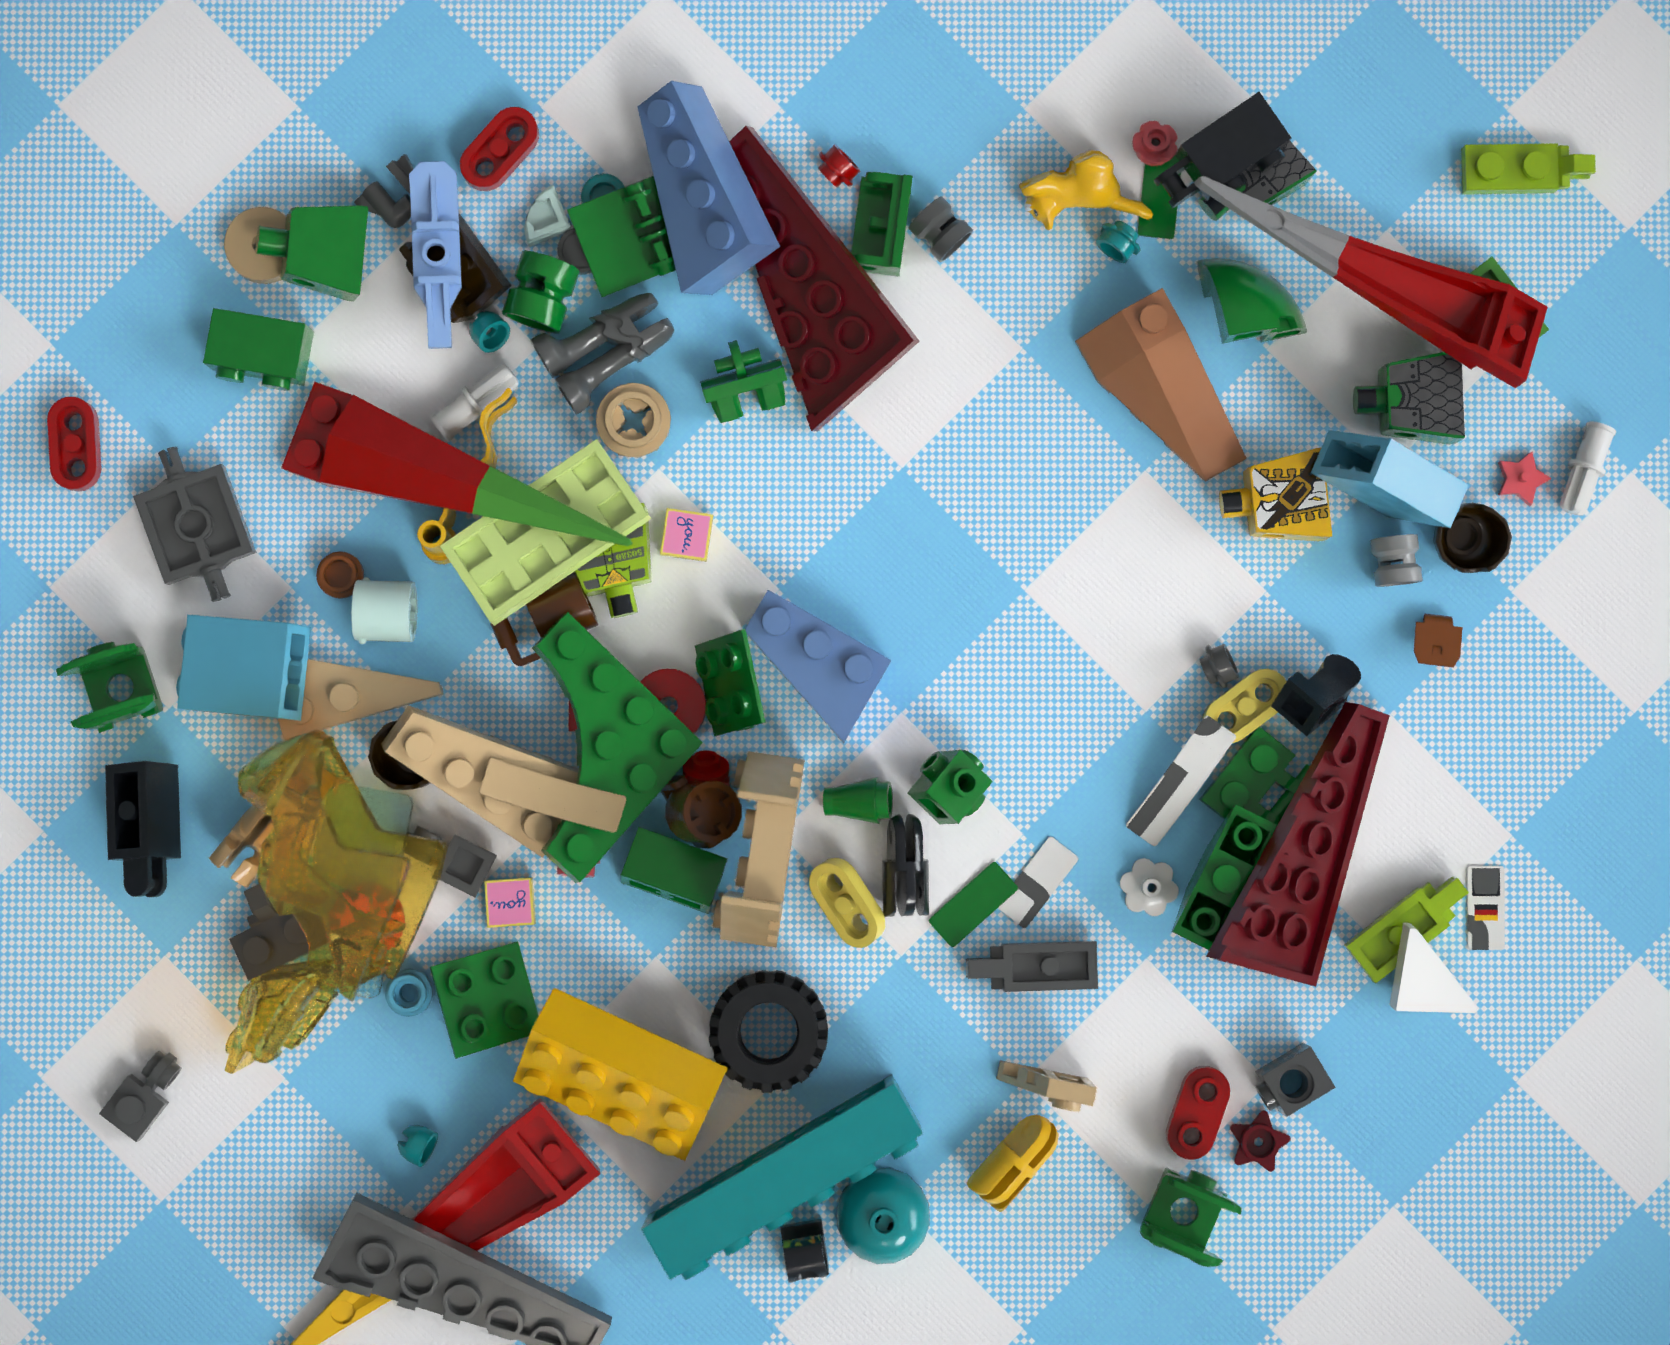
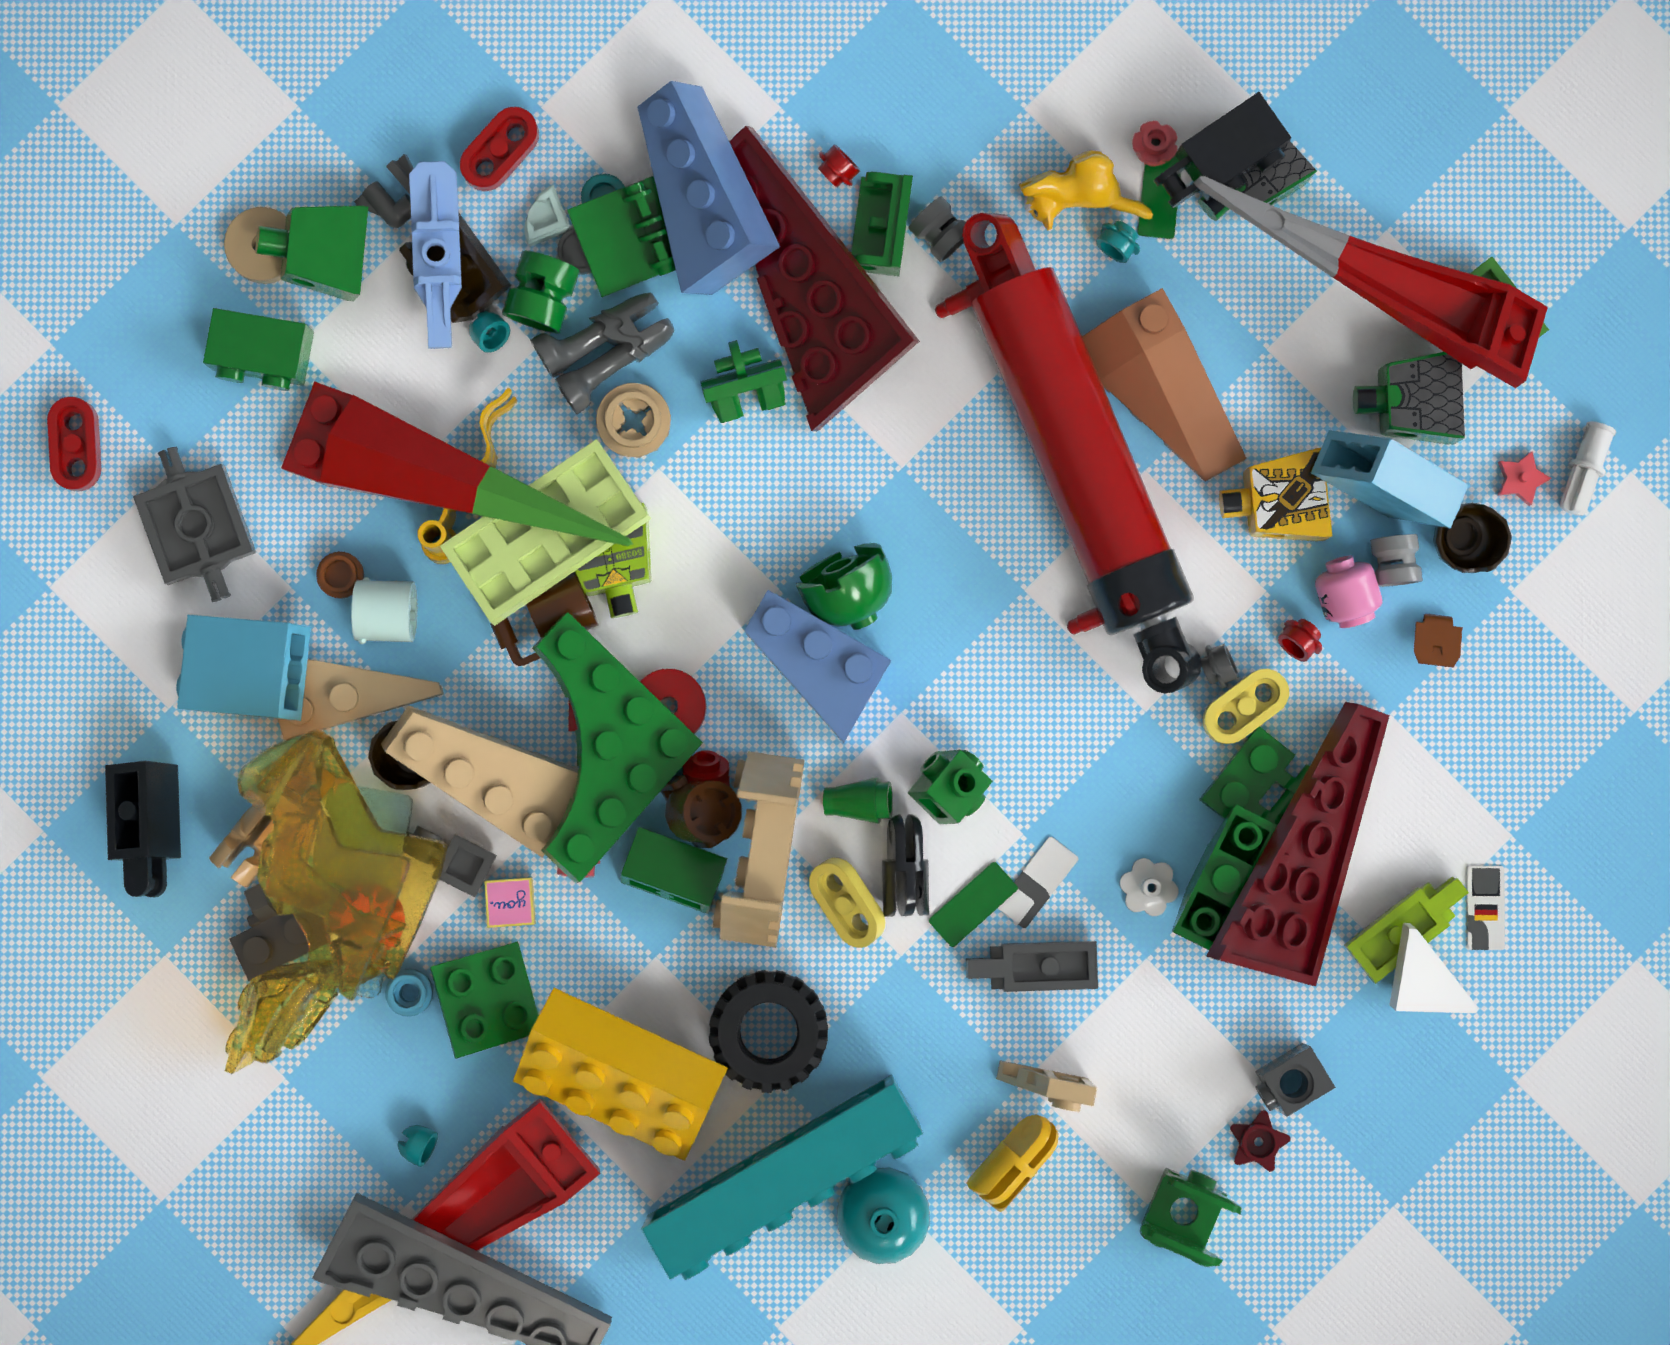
(98, 670): green piece -> none
(136, 1103): dark grey plate -> none
(473, 401): white axle -> none
(552, 796): tan sticker -> none
(686, 534): bright pink tile -> none
(729, 683): green hinge -> none
(804, 1250): black leg -> none
(848, 588): none -> green cylinder
(1078, 449): none -> red piece
(1181, 781): white sticker -> none
(1198, 1113): red plate -> none
(1249, 302): green brick -> none
(1300, 639): none -> red plate
(1314, 700): black leg -> none
(1348, 592): none -> bright pink head
(1521, 168): lime hinge -> none

